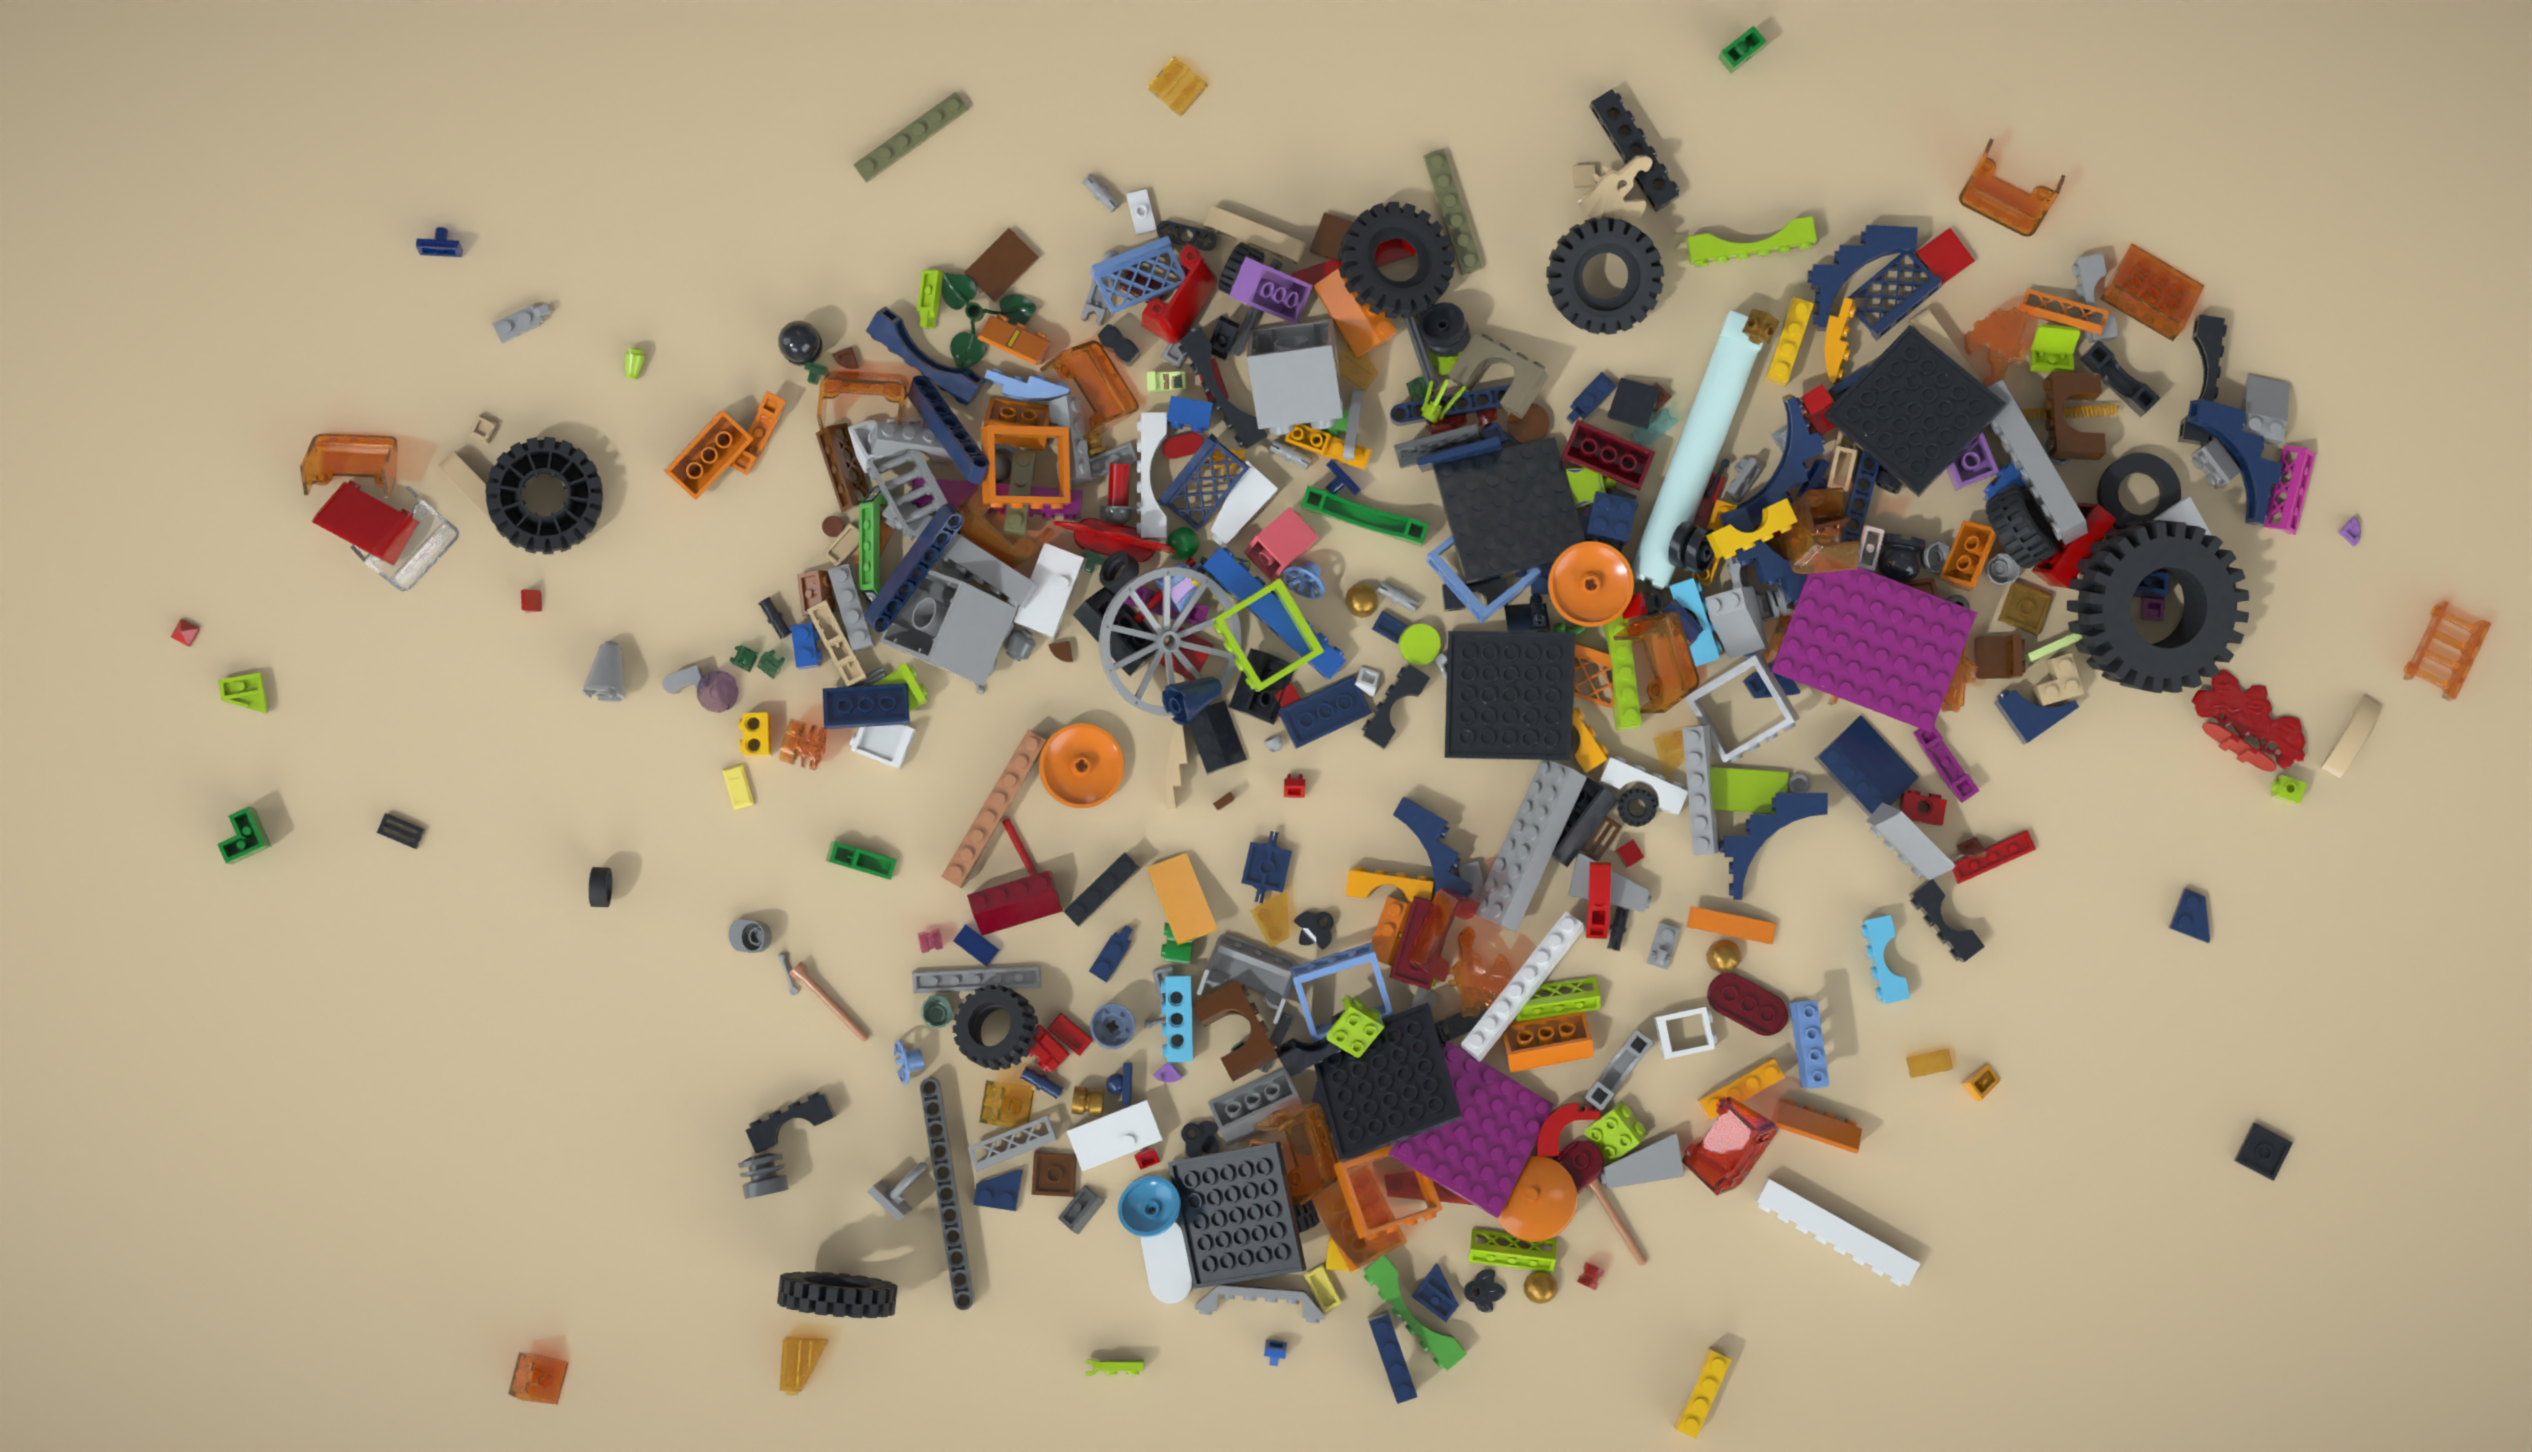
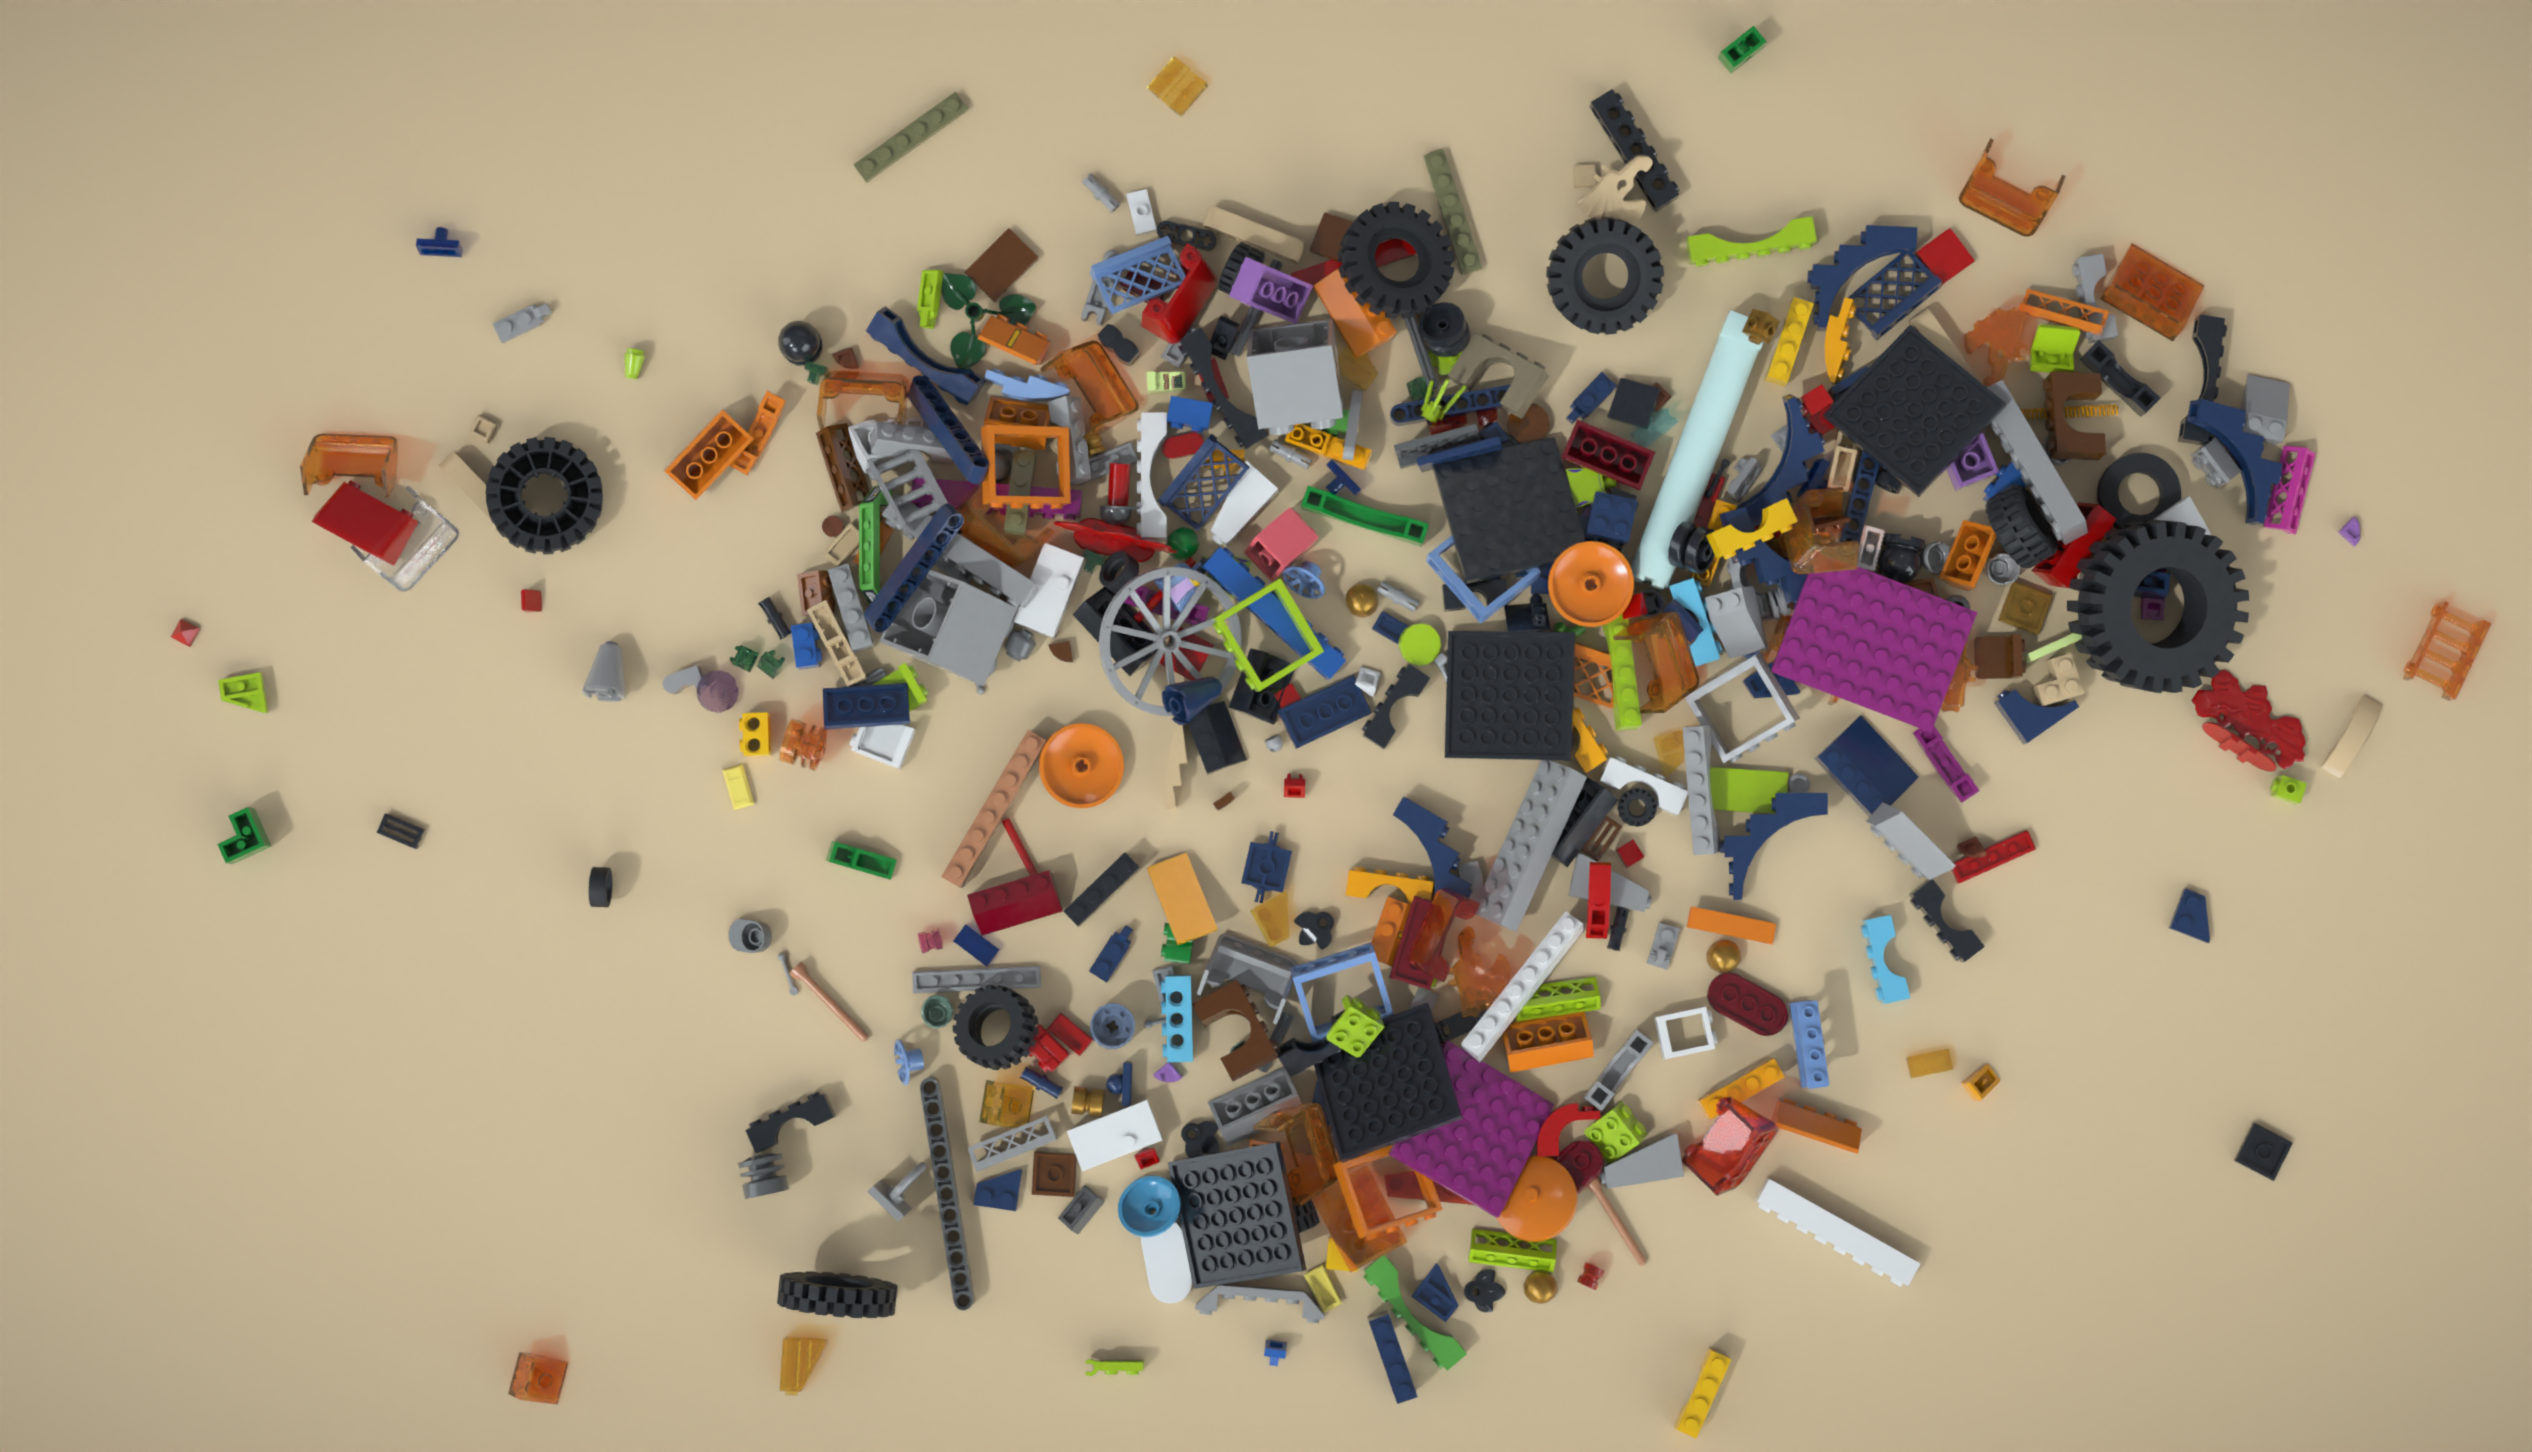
(1935, 807): red brick -> none

